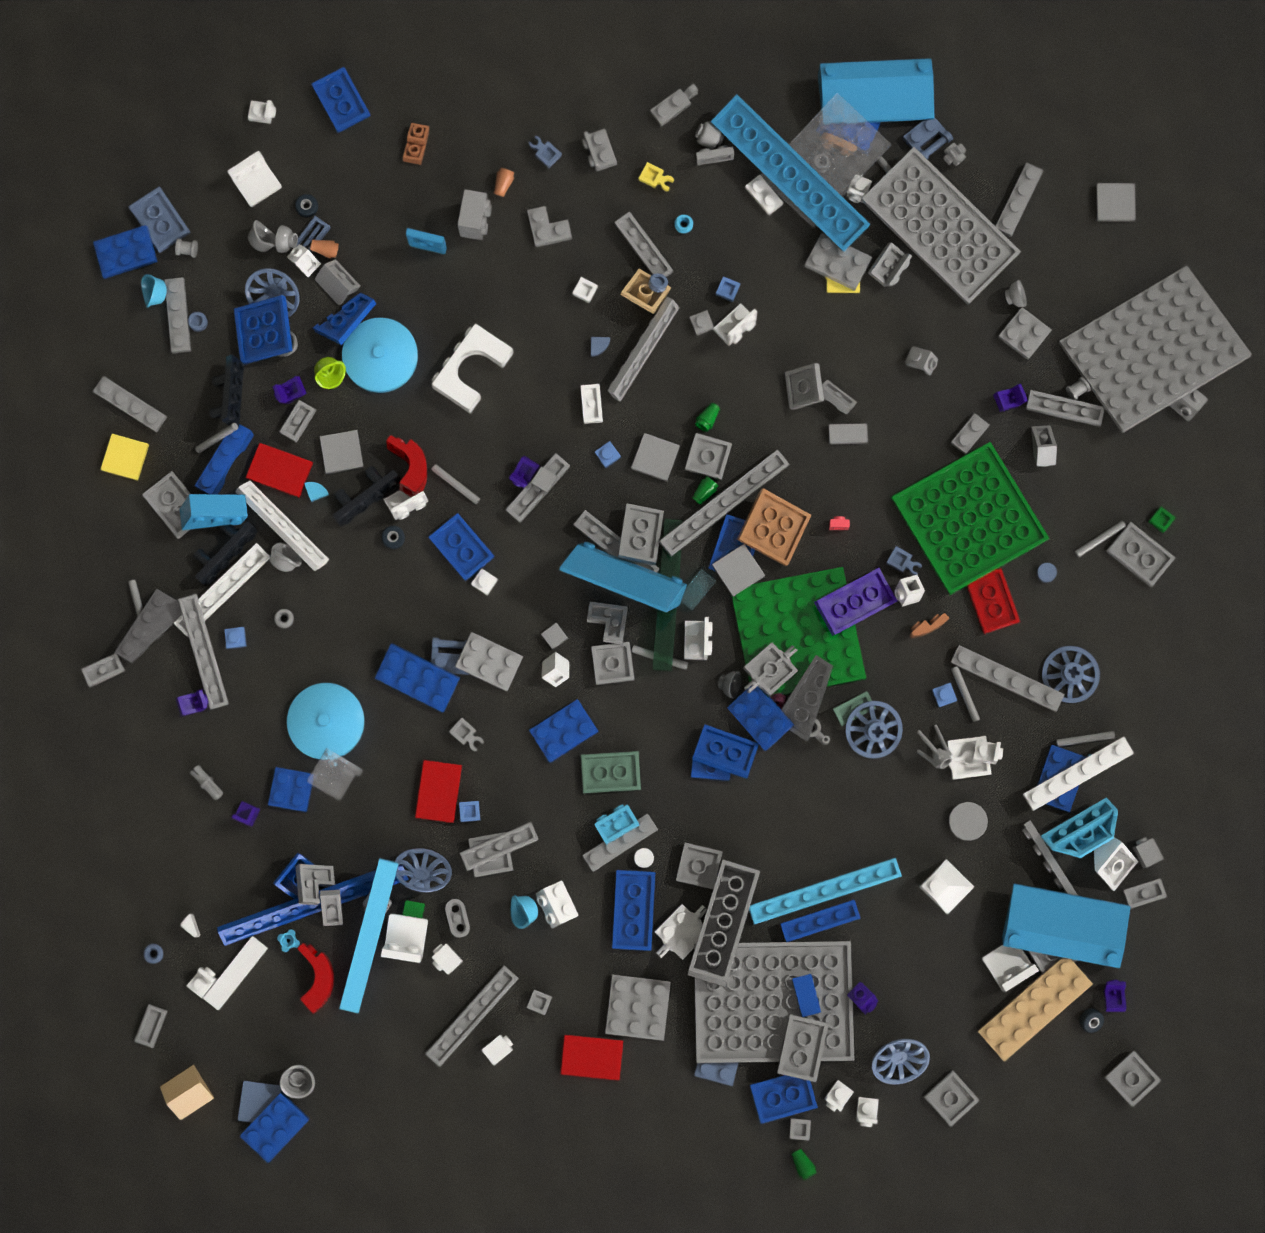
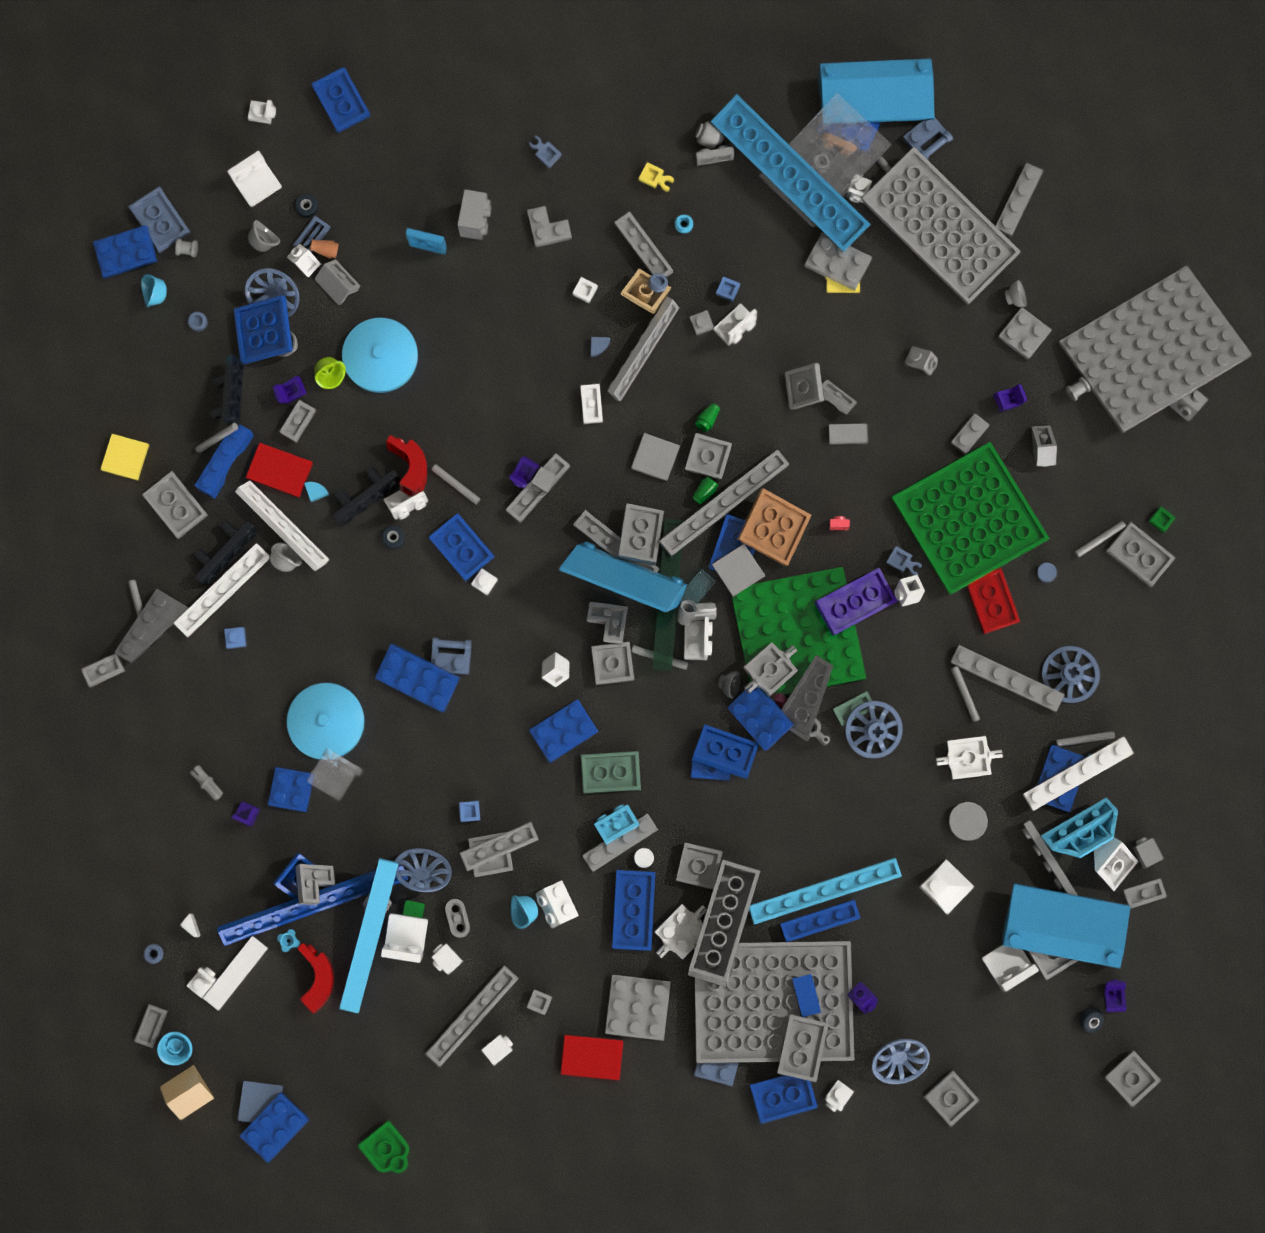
(130, 404): light grey plate -> none
(174, 1048): none -> medium azure helmet
(178, 315): light grey plate -> none
(192, 703): dark purple bracket -> none
(203, 651): light grey tile -> none
(212, 510): dark azure wedge -> none
(284, 612): light grey plate -> none
(285, 239): light grey piece -> none
(297, 1082): light grey helmet -> none
(331, 907): light grey plate -> none
(341, 452): light grey tile -> none
(343, 323): blue wing -> none
(386, 1149): none -> green plate
(416, 143): nougat slope -> none
(438, 791): red tile -> none
(465, 732): light grey plate -> none
(476, 342): white arch -> none
(488, 661): light grey plate -> none
(503, 181): nougat cone -> none
(554, 636): light grey tile -> none
(600, 150): light grey bracket -> none
(607, 454): medium blue plate -> none
(673, 105): light grey plate -> none
(692, 612): none -> light grey piece
(764, 195): white plate -> none
(800, 1129): light grey plate -> none
(803, 1165): green cone -> none
(867, 1111): white bracket -> none
(889, 265): light grey bracket -> none
(924, 628): nougat slope -> none
(941, 758): light grey plant -> none
(944, 695): medium blue plate -> none
(954, 154): light grey gear -> none
(987, 752): white bracket -> none
(1034, 1007): tan plate -> none
(1065, 408): light grey plate -> none
(1115, 202): light grey tile -> none

